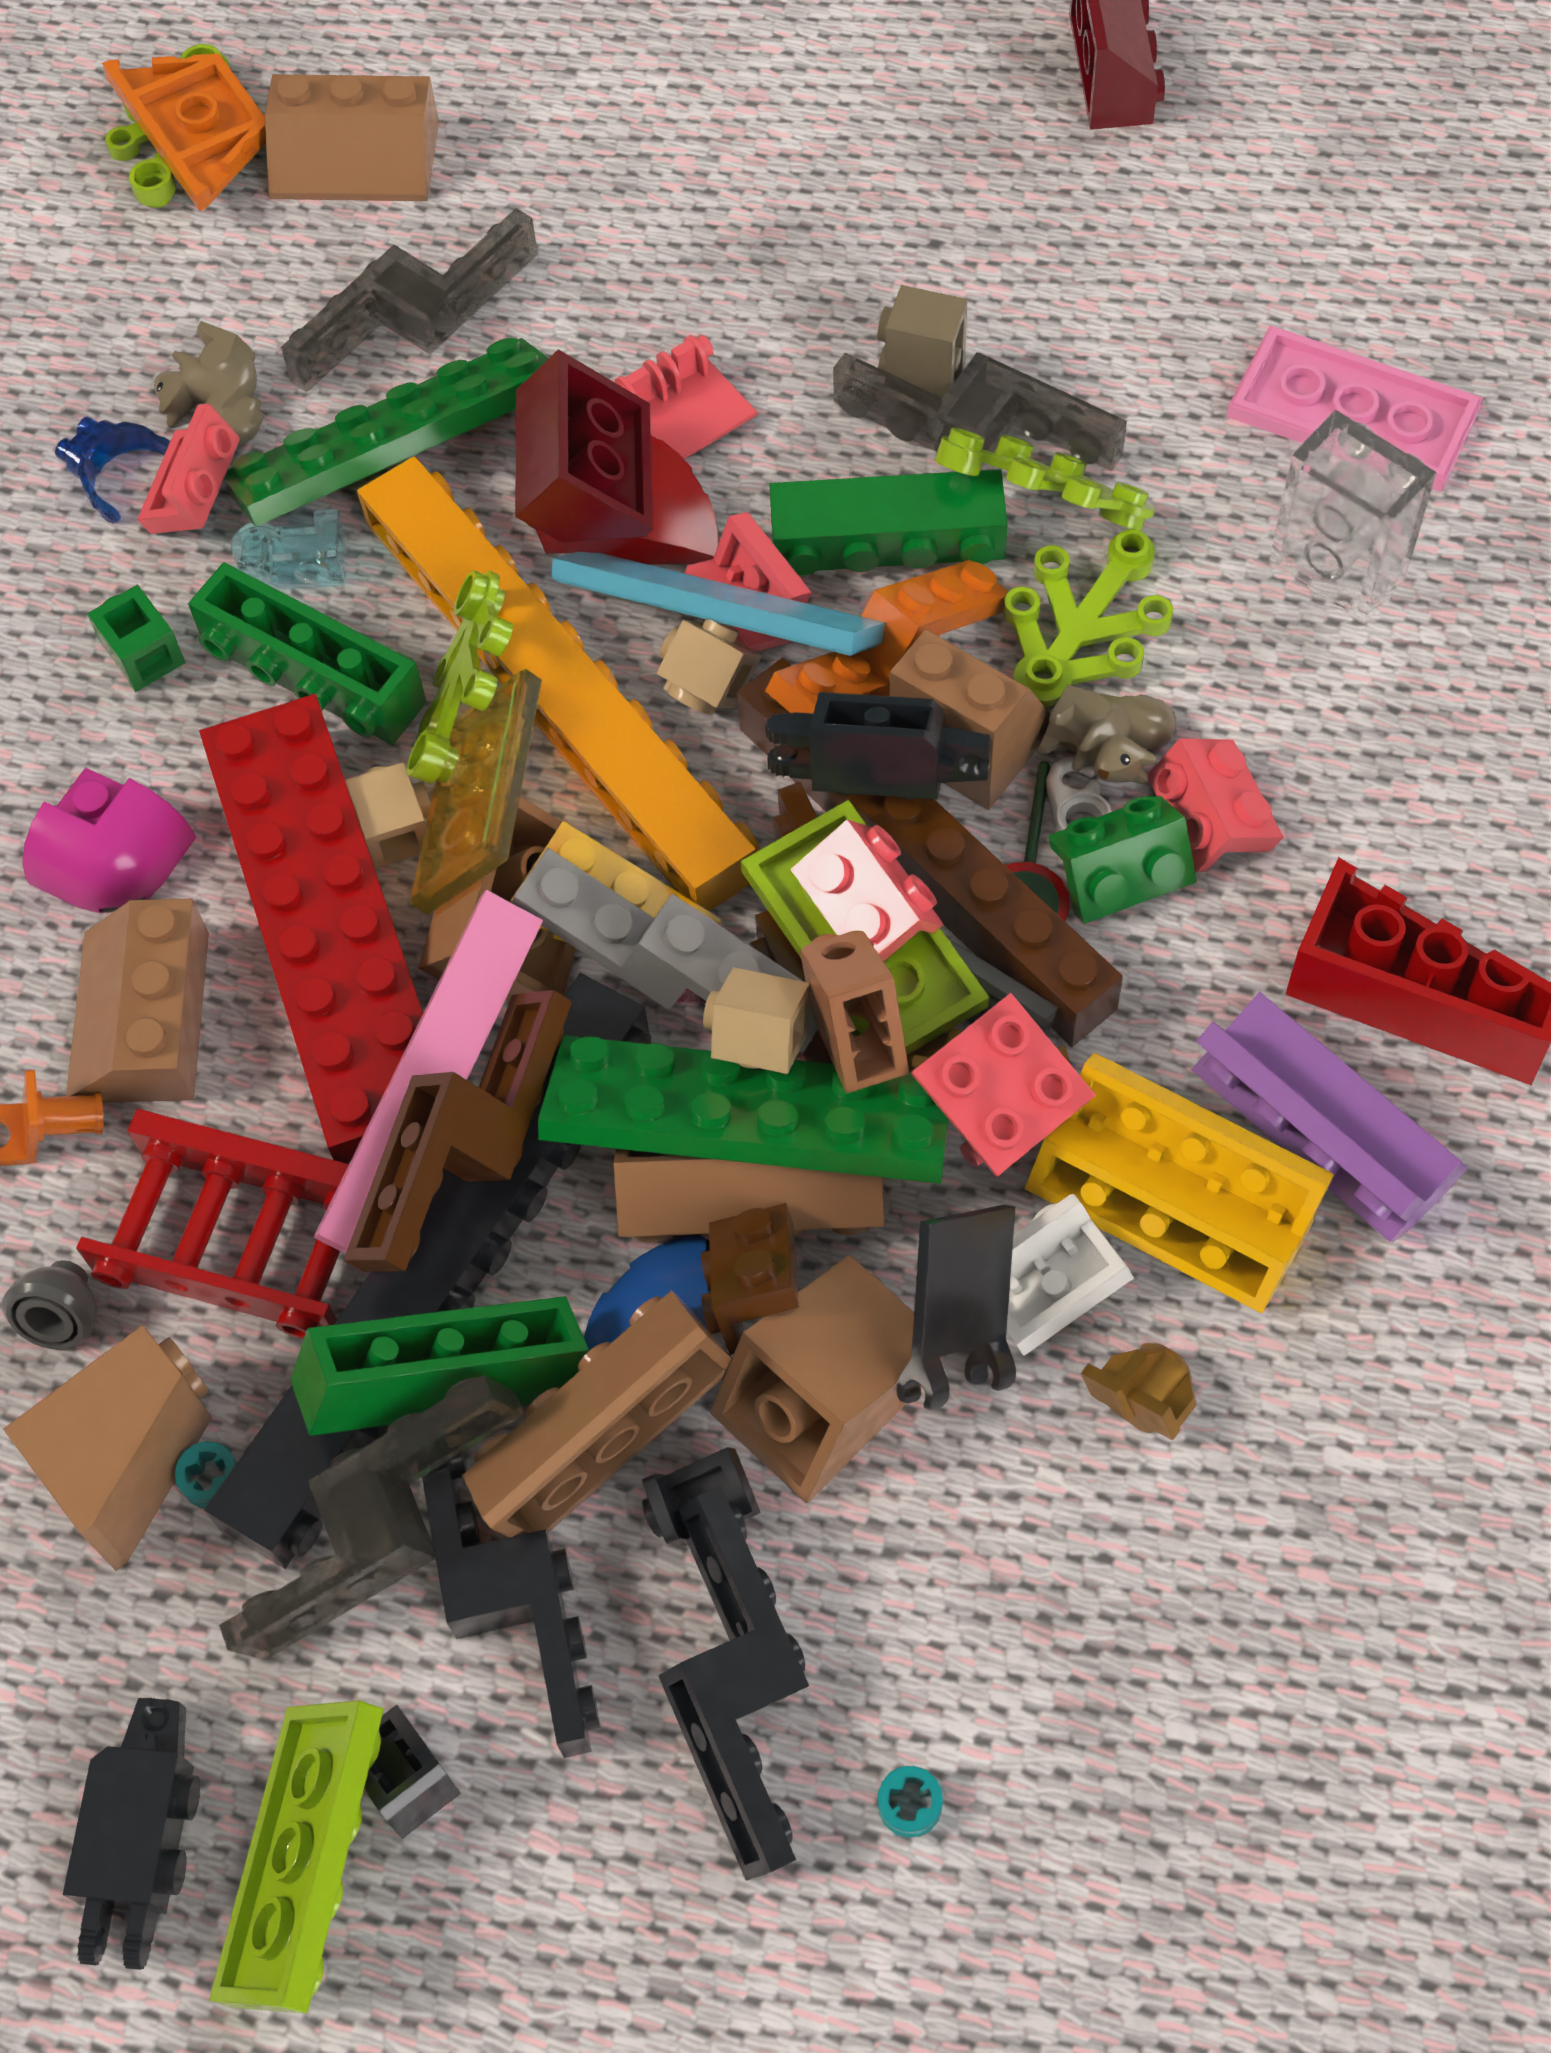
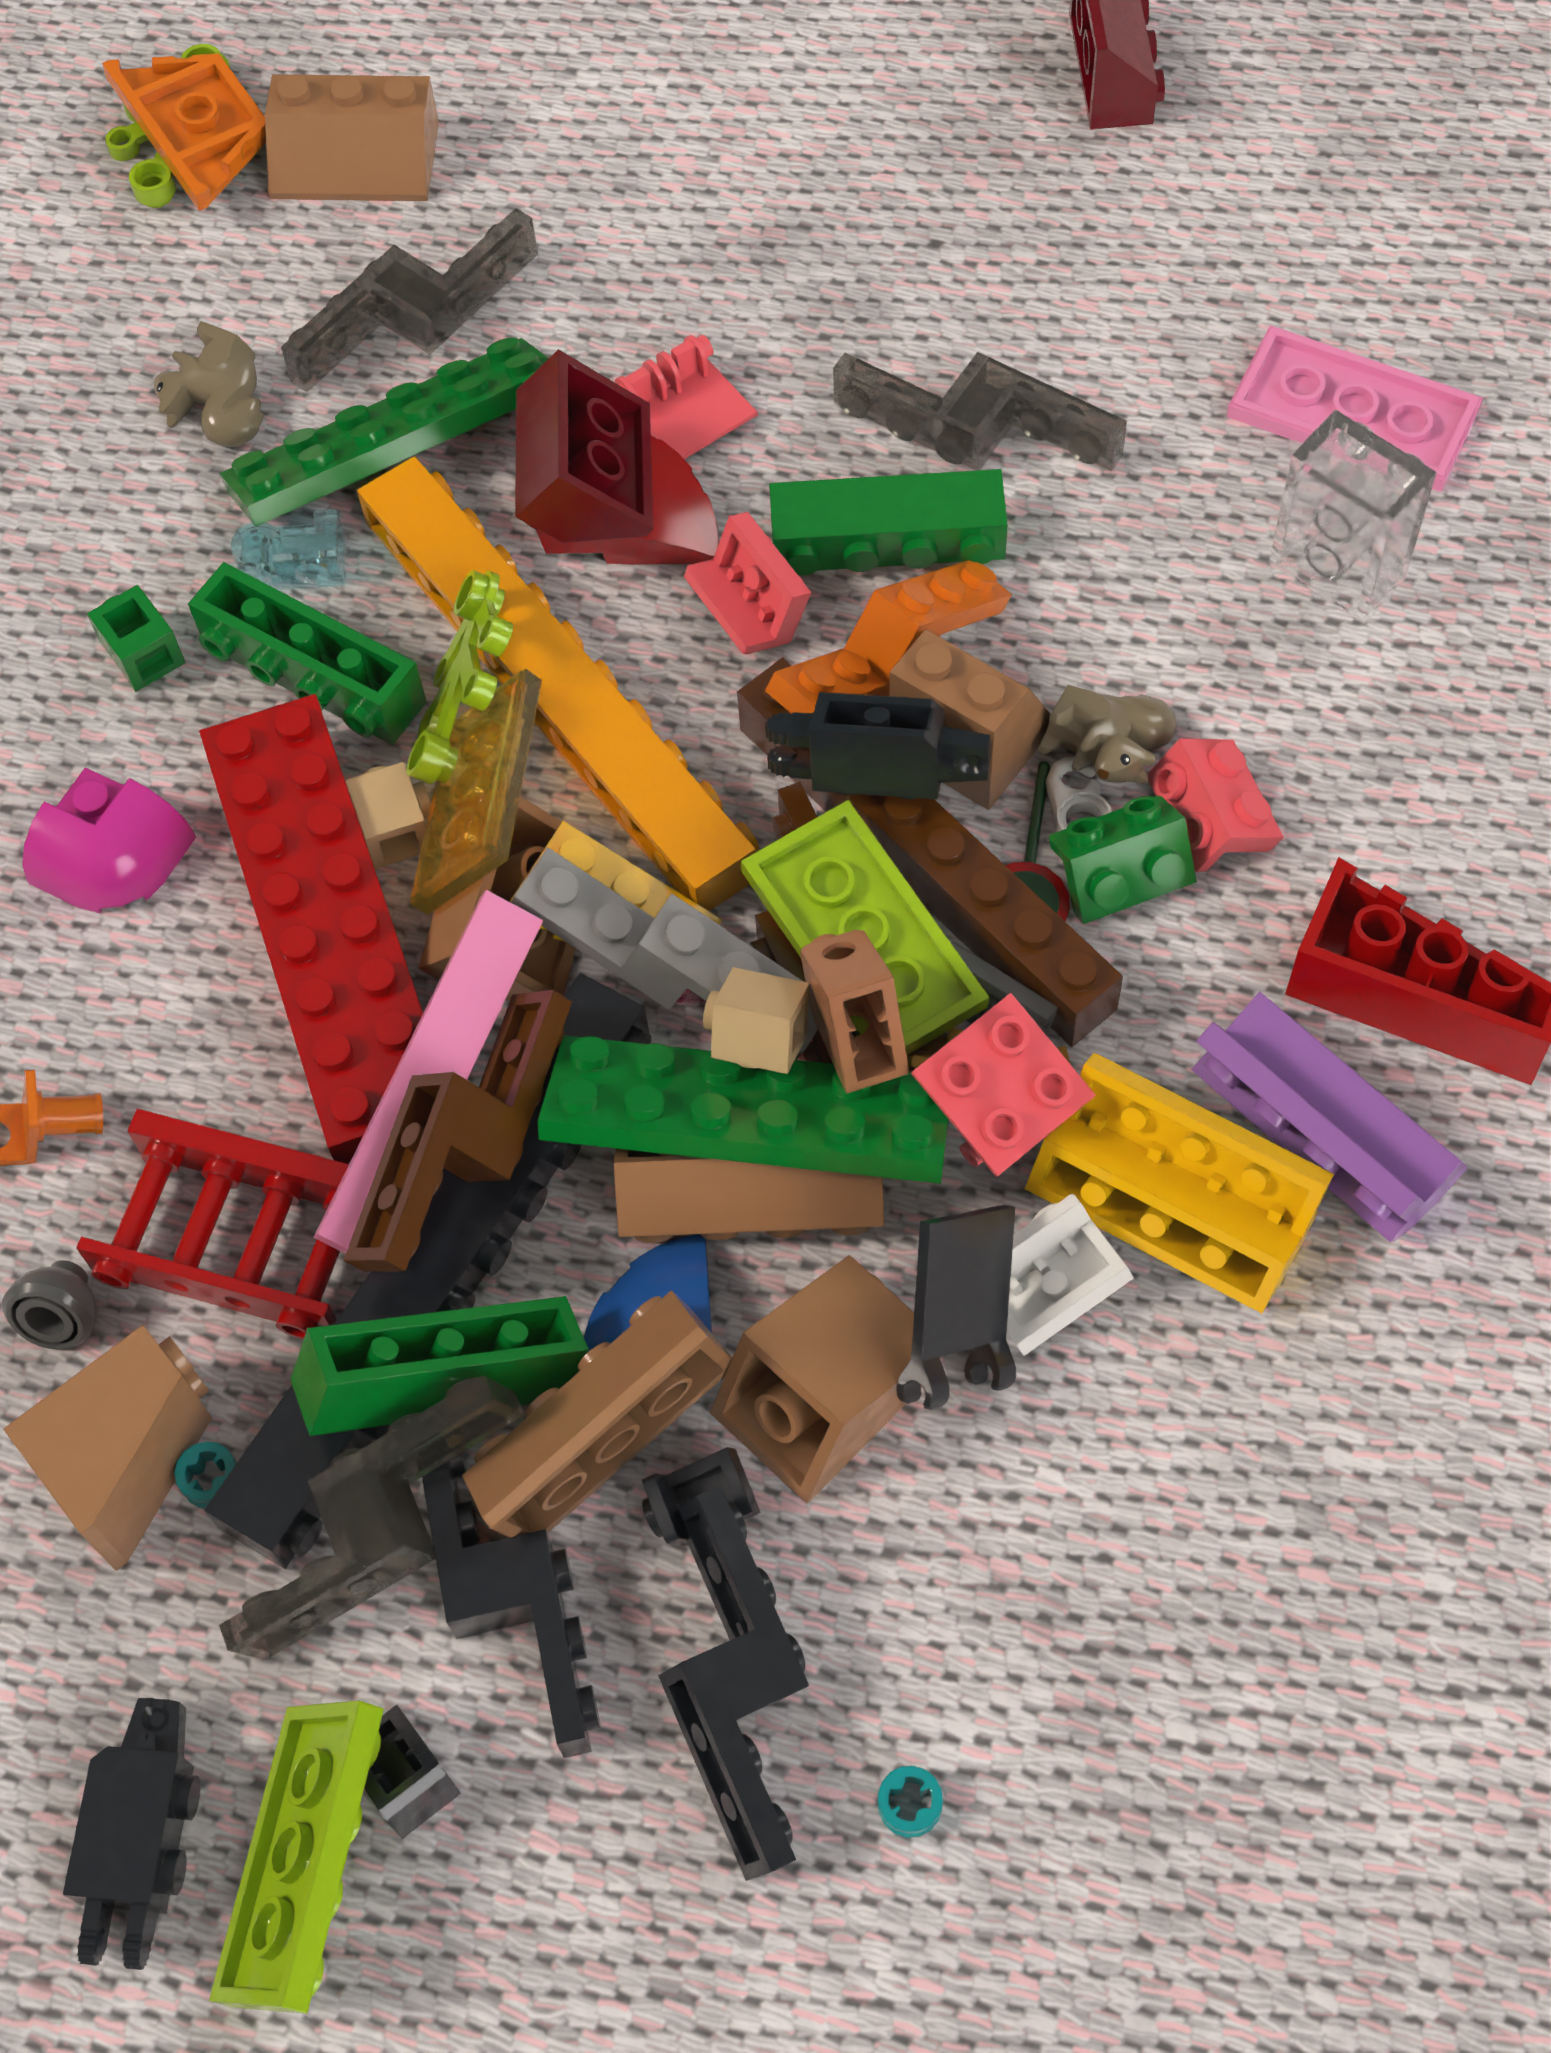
(97, 445): clear blue helmet -> none
(140, 1003): medium nougat slope -> none
(190, 474): coral bracket -> none
(705, 665): tan brick -> none
(719, 602): medium azure tile -> none
(749, 1270): reddish brown bracket -> none
(865, 888): bracket -> none
(924, 338): dark tan brick -> none
(1085, 624): lime plant -> none
(1122, 505): lime plant -> none
(1145, 1388): pearl gold piece -> none

